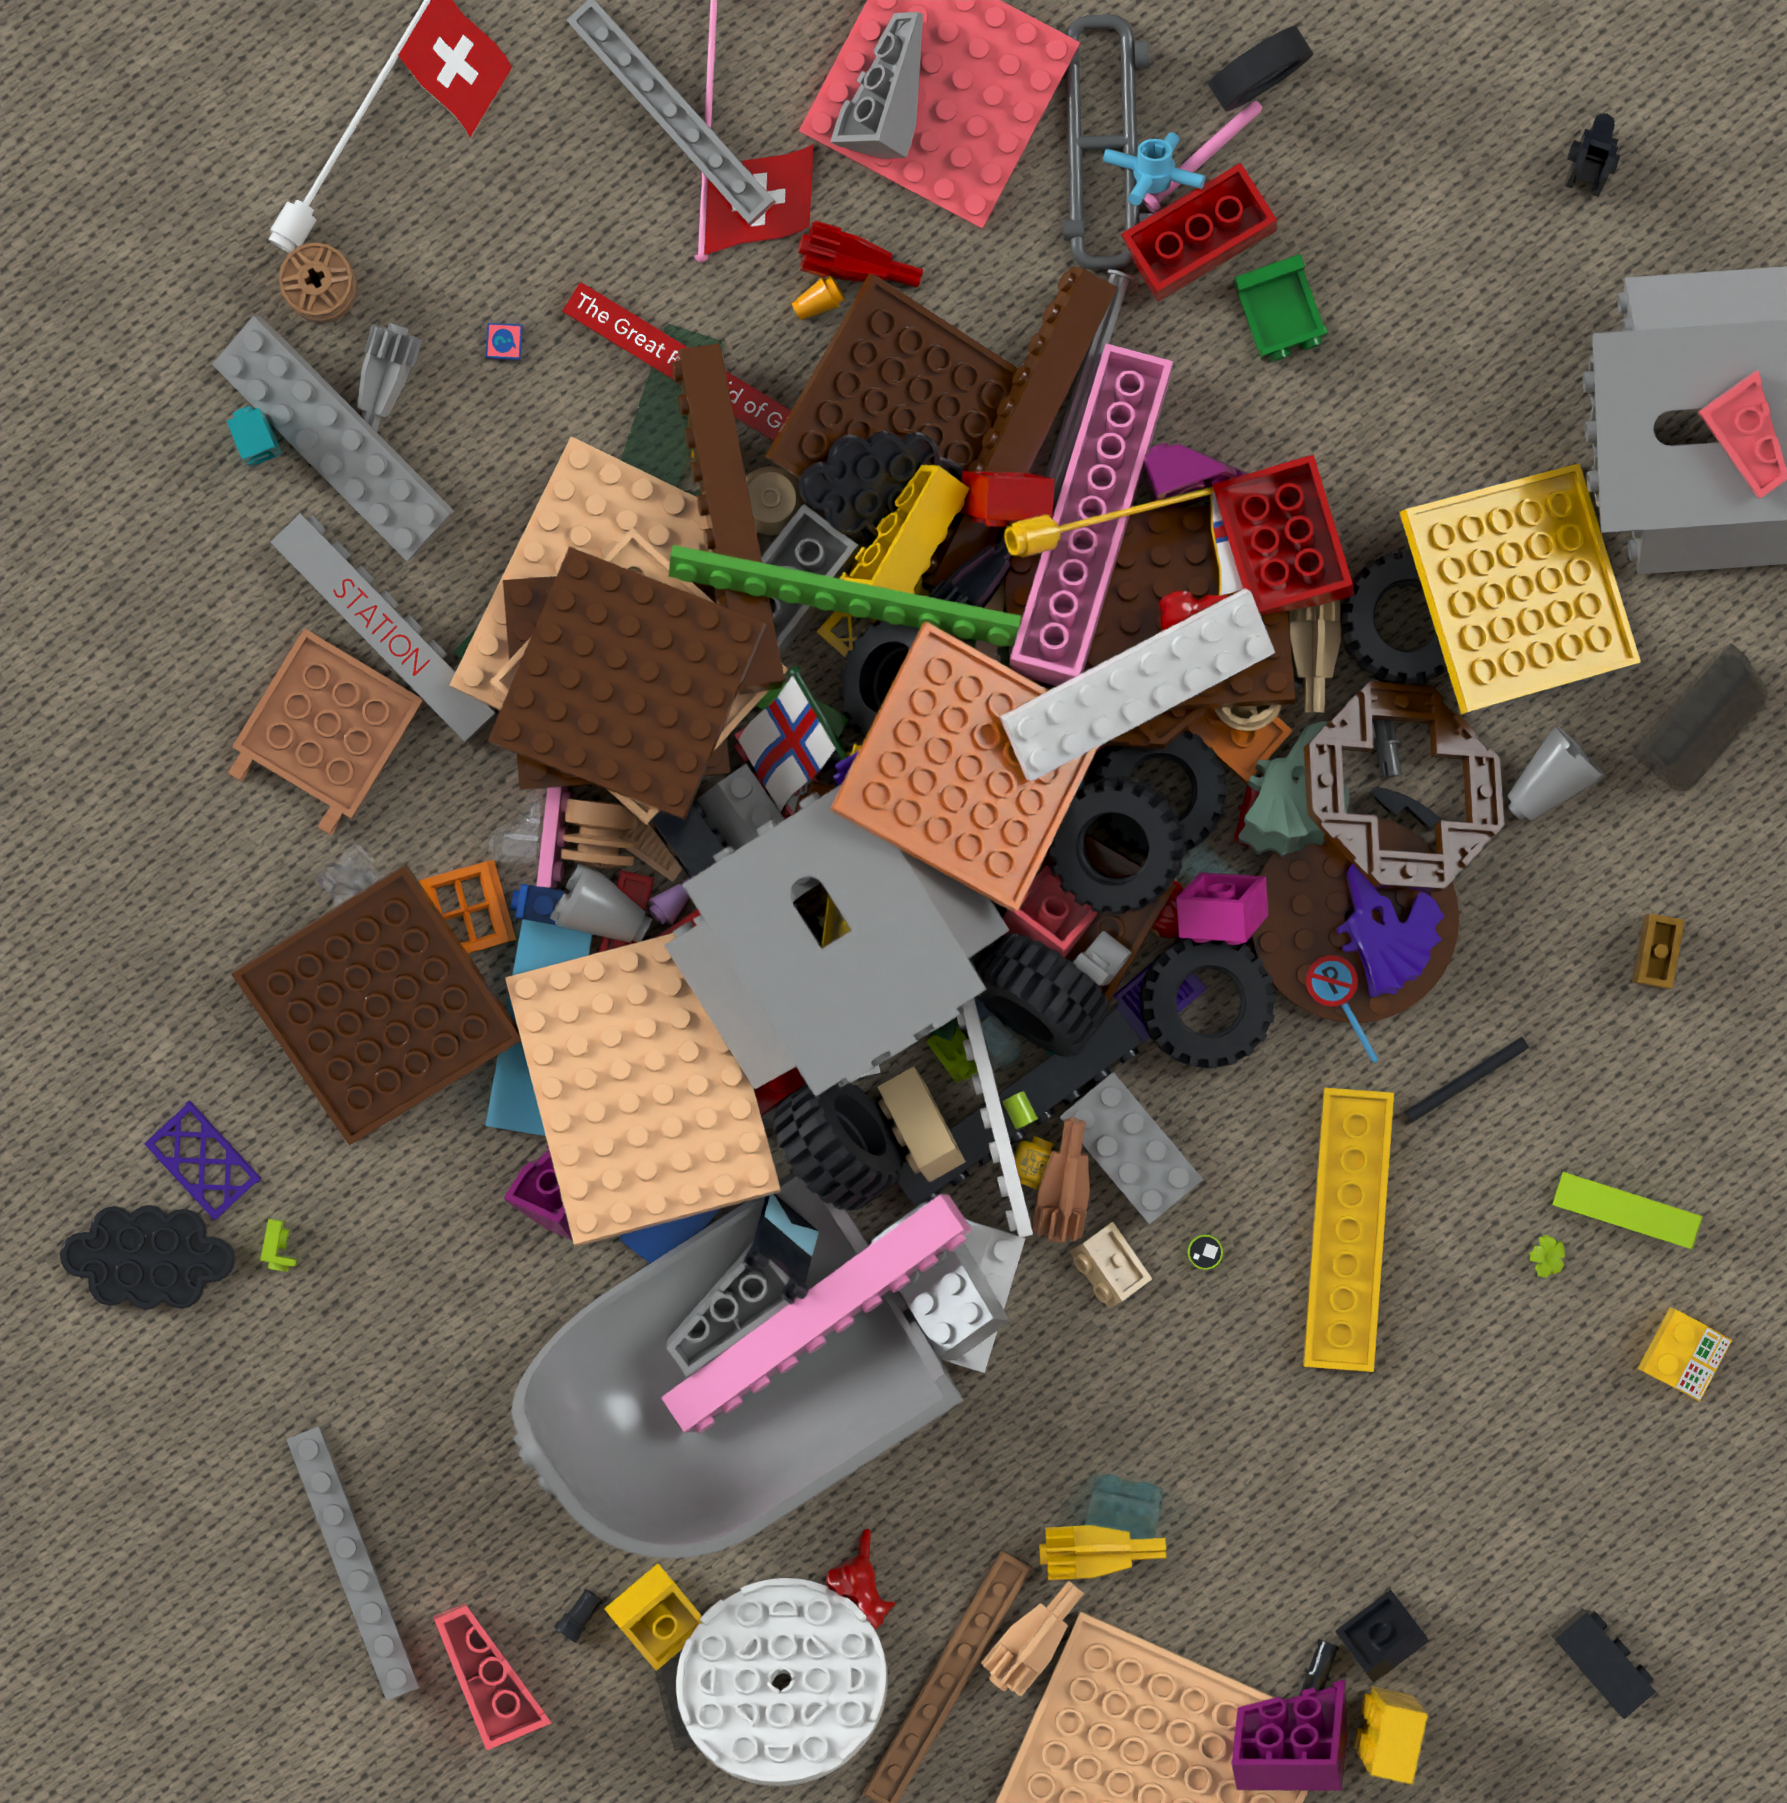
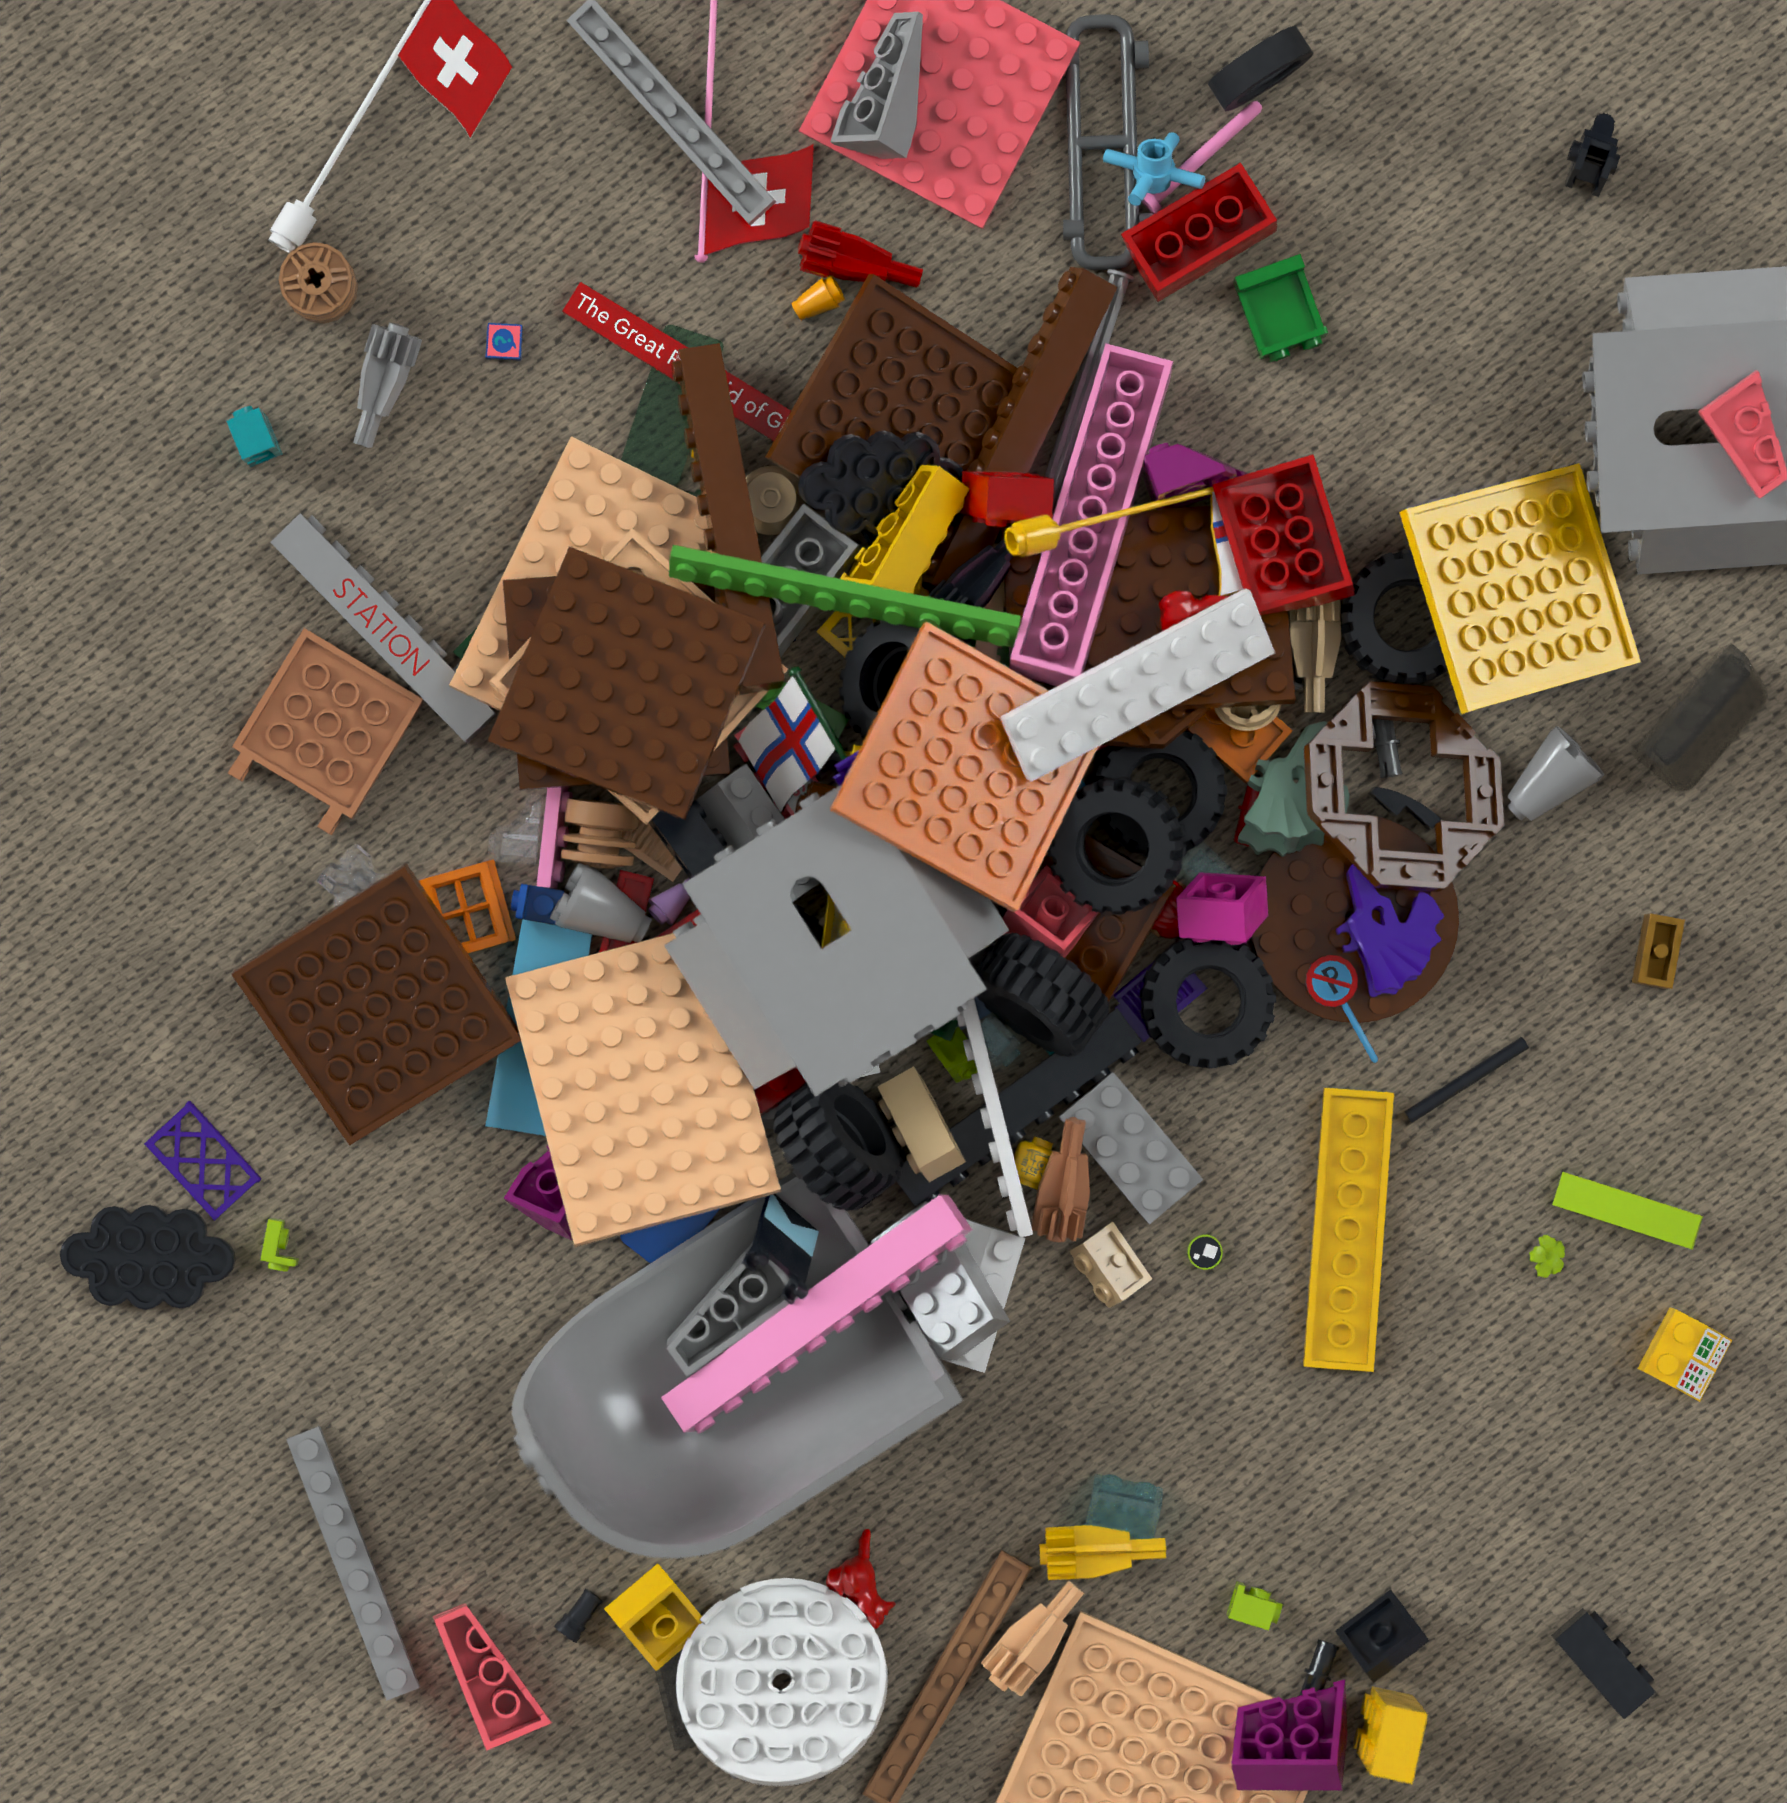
(333, 437): light grey plate -> none
(1019, 1110): lime hinge -> none
(1103, 959): light grey plate -> none
(1253, 1607): none -> lime brick

